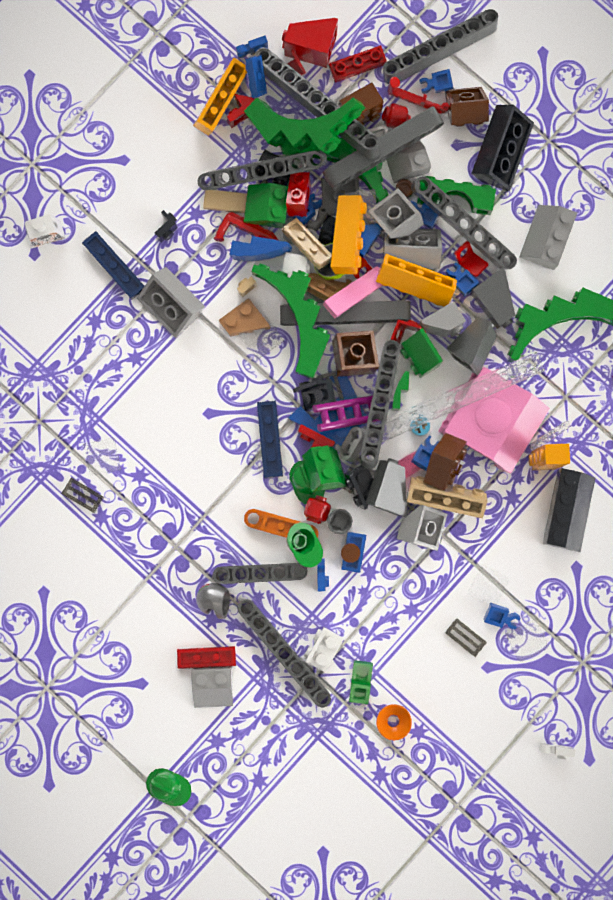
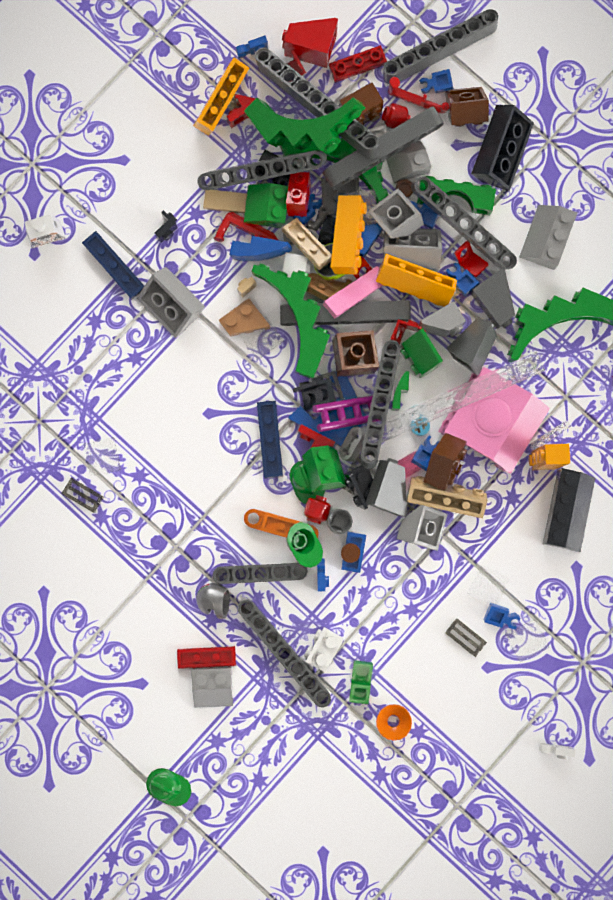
(256, 76): blue plate -> none

